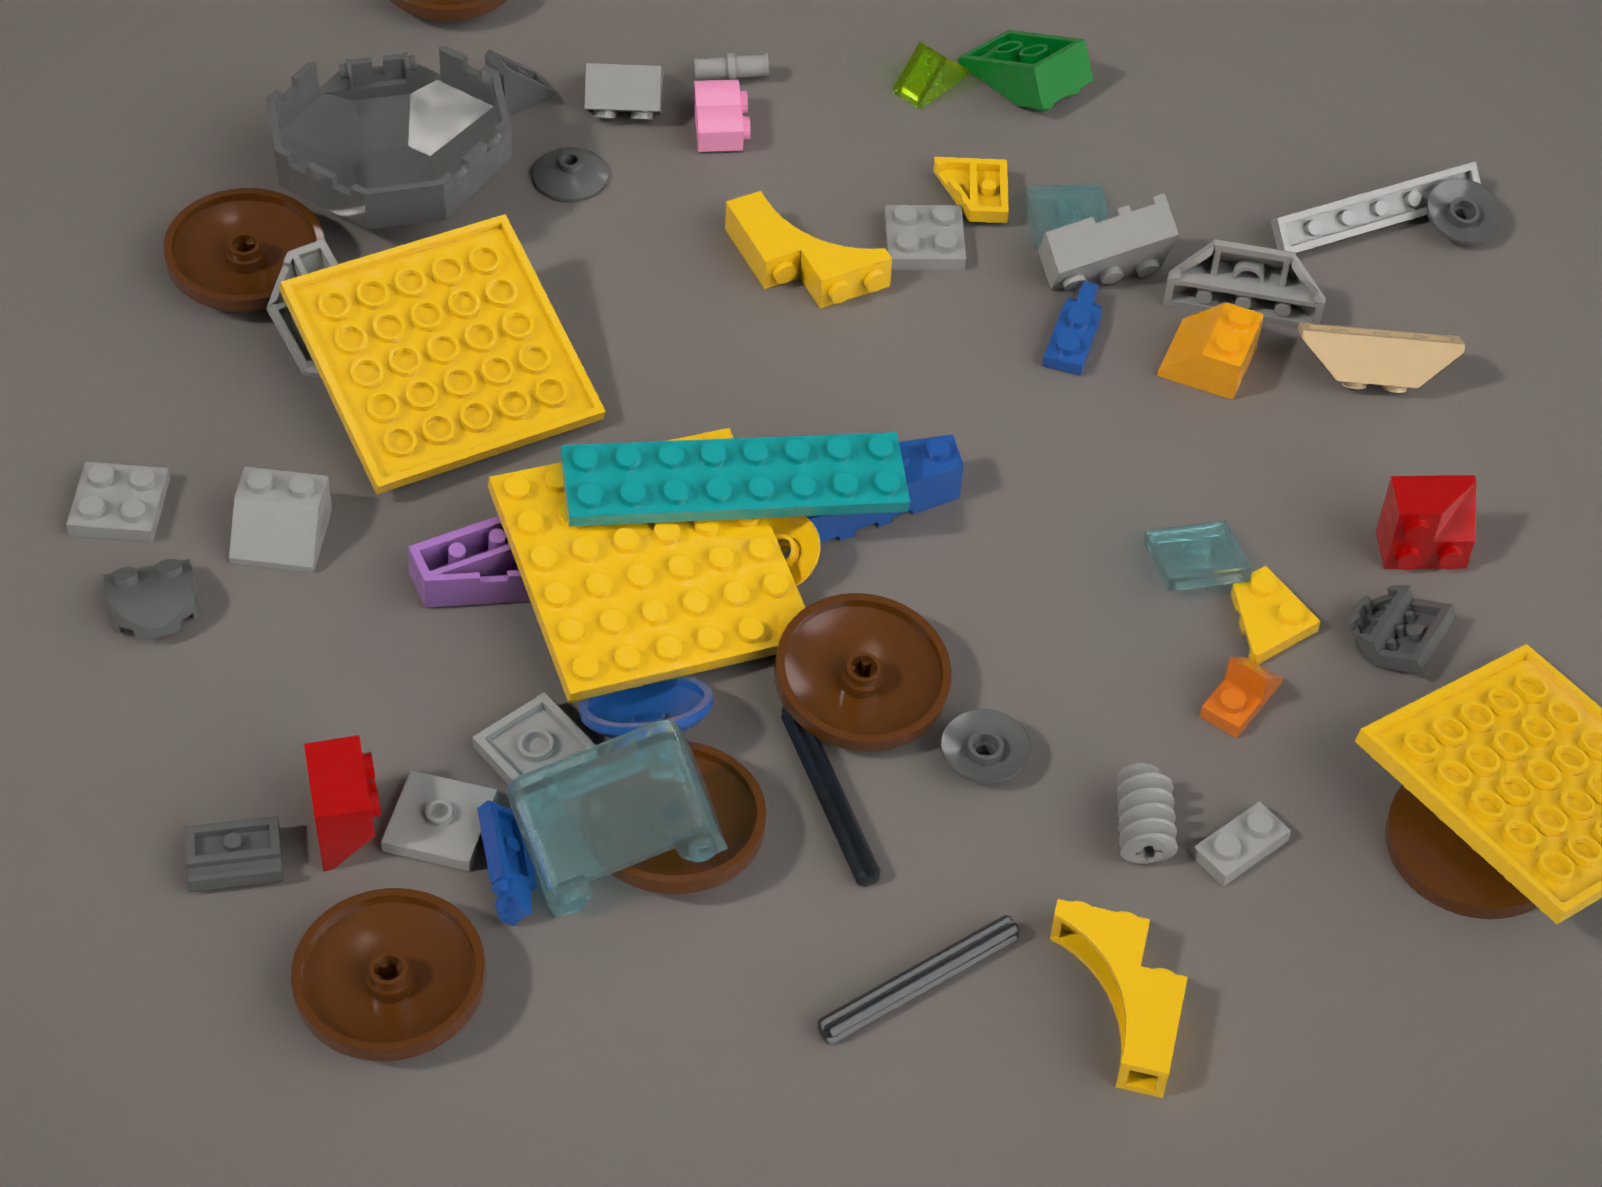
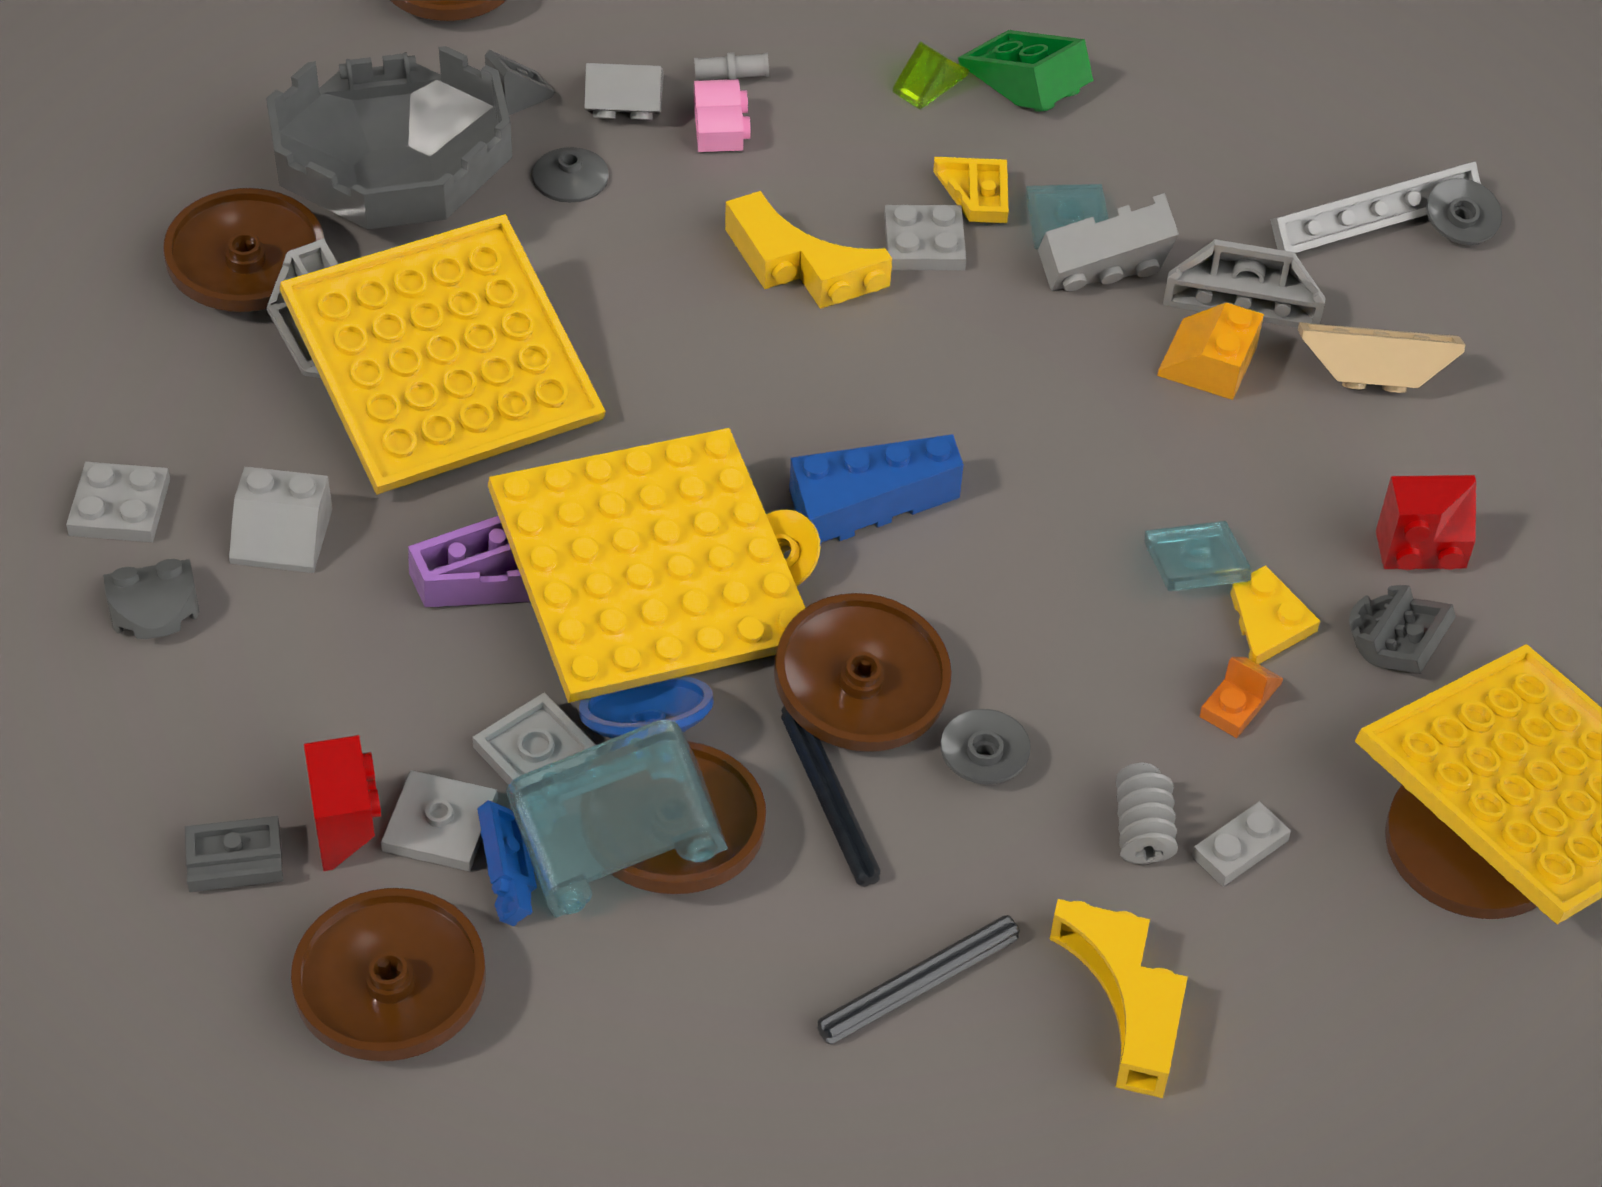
(733, 478): teal plate -> none
(1074, 332): blue hinge -> none

